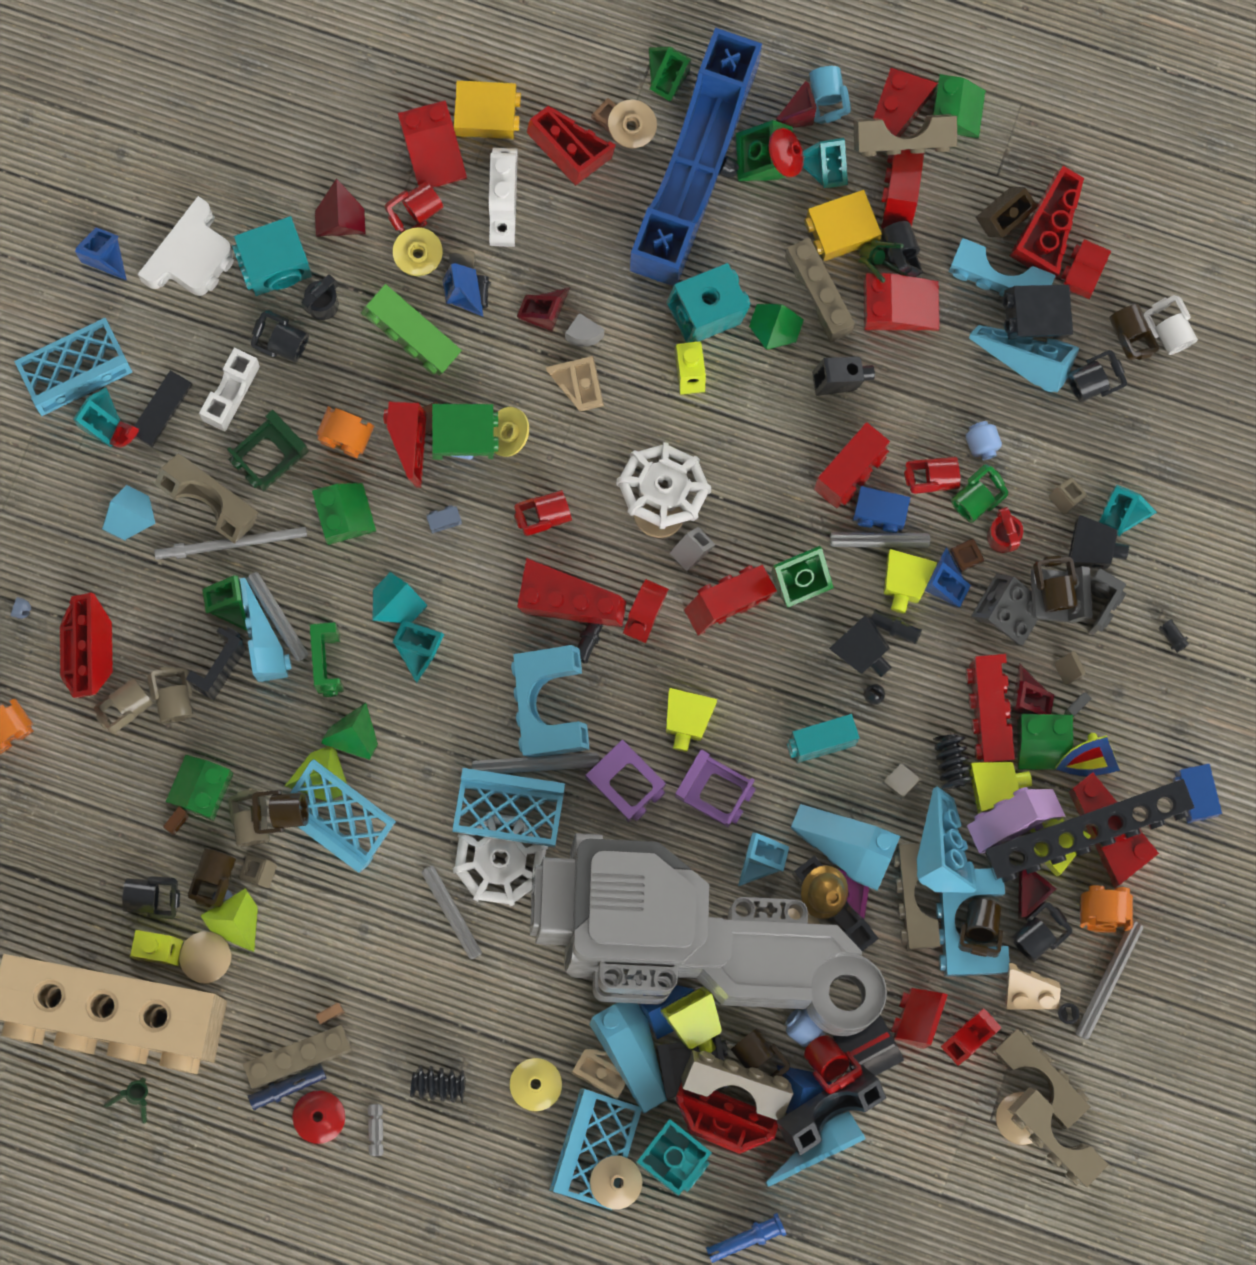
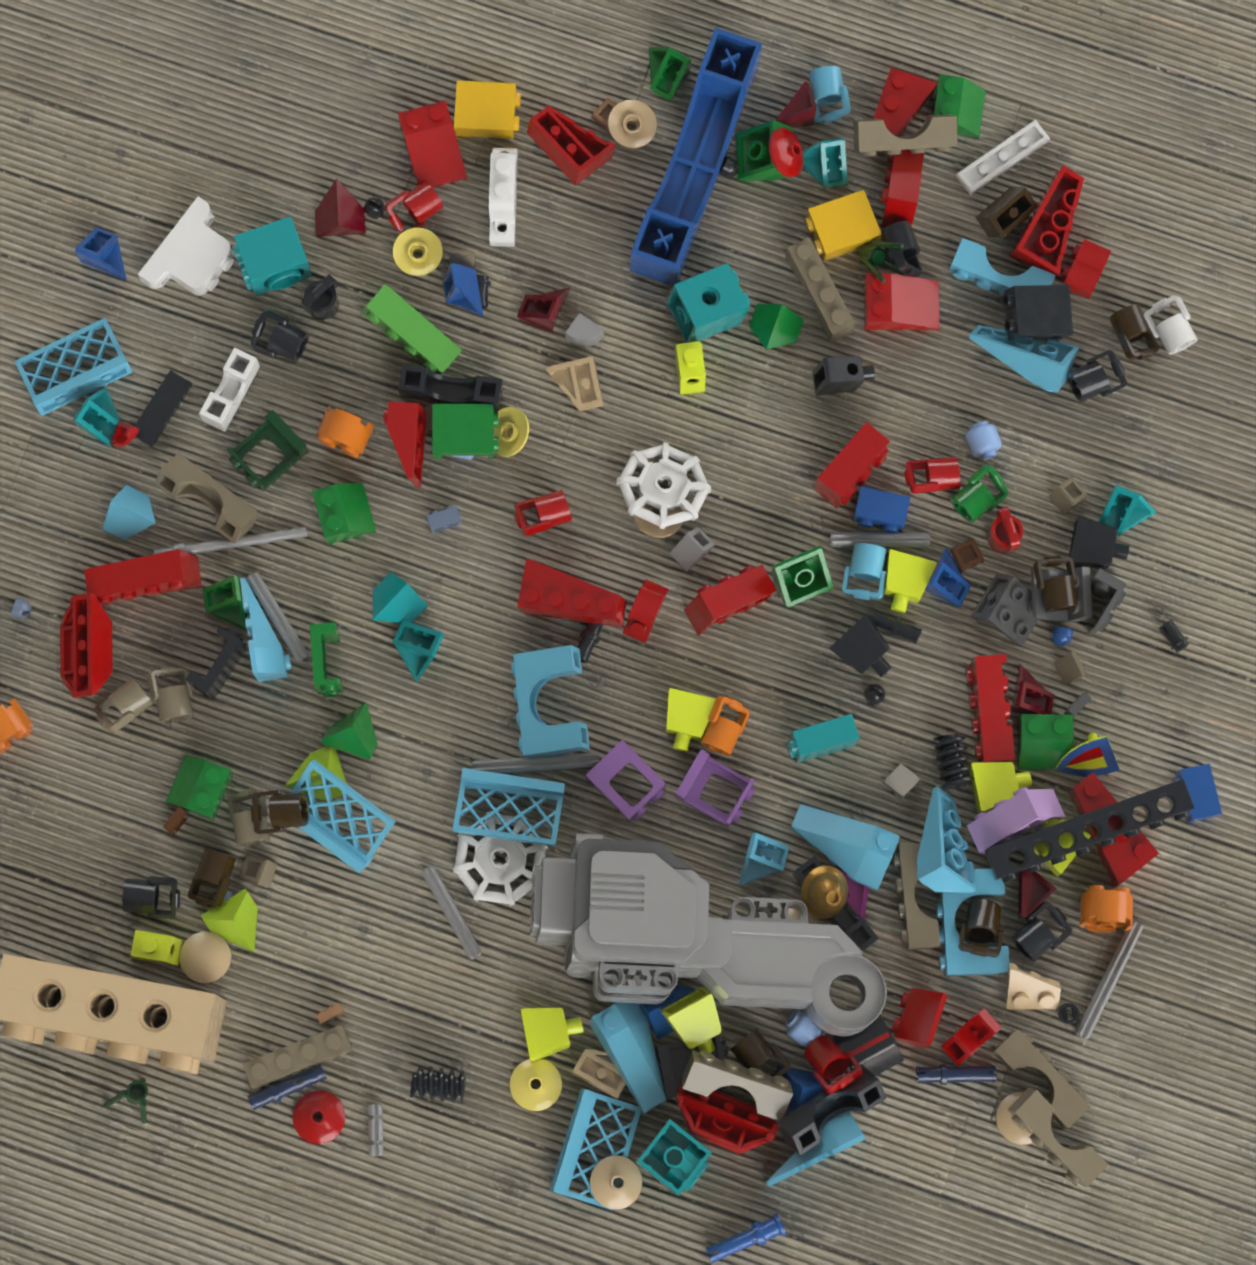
(143, 576): none -> red wedge
(371, 211): none -> black hinge
(429, 386): none -> black arch
(548, 1031): none -> neon yellow torso
(721, 732): none -> orange piece
(866, 565): none -> medium azure piece
(955, 1074): none -> dark blue pin
(1002, 157): none -> white tile
(1061, 635): none -> blue hinge

